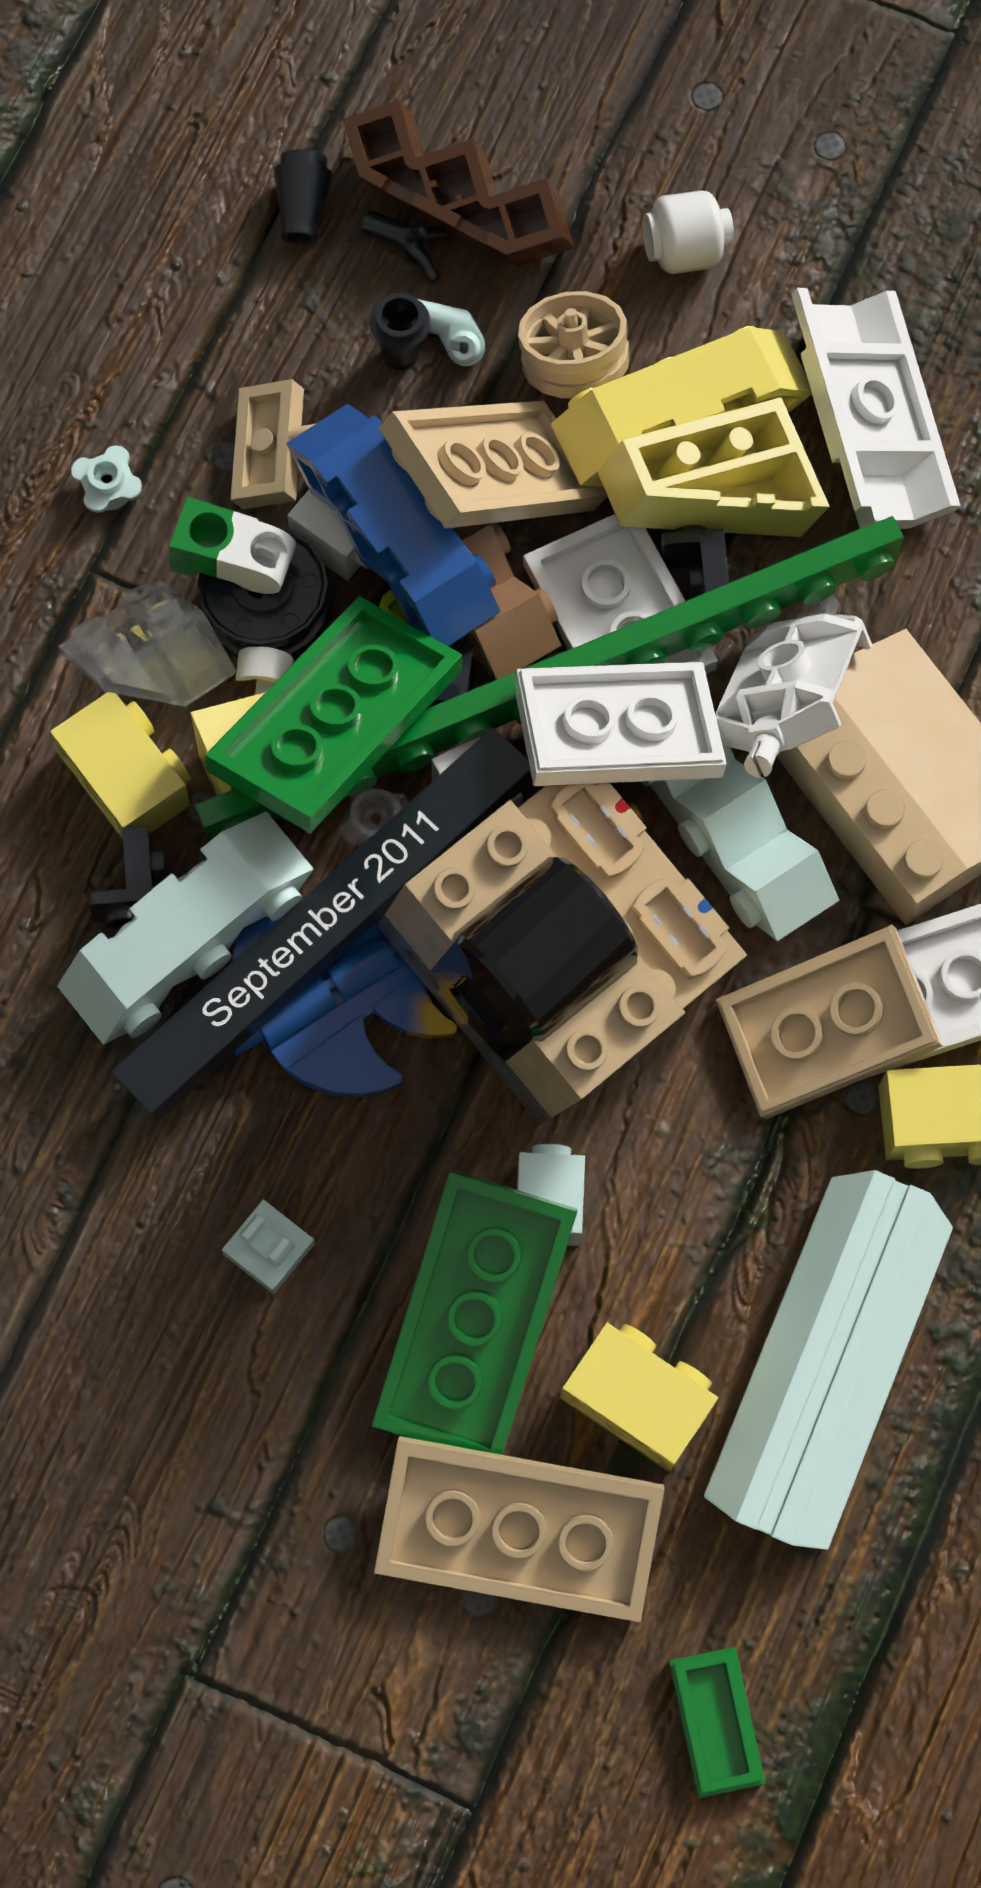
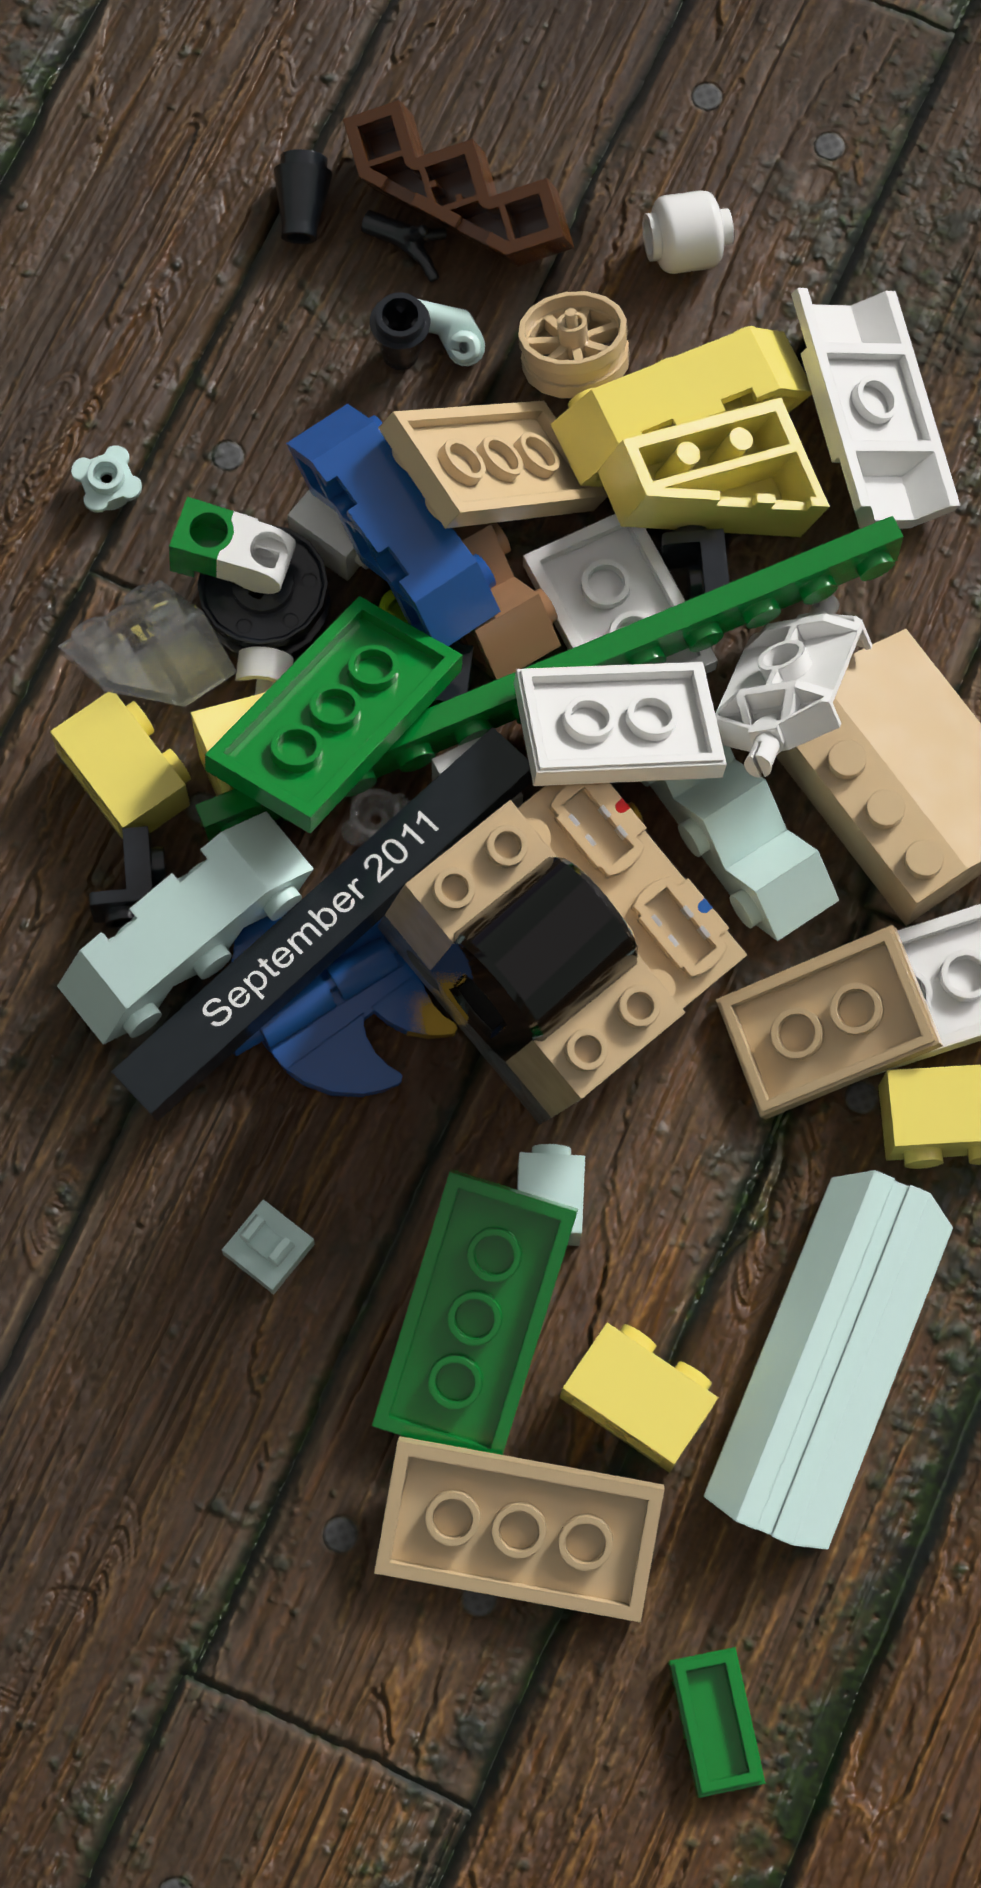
(262, 462): tan plate -> none

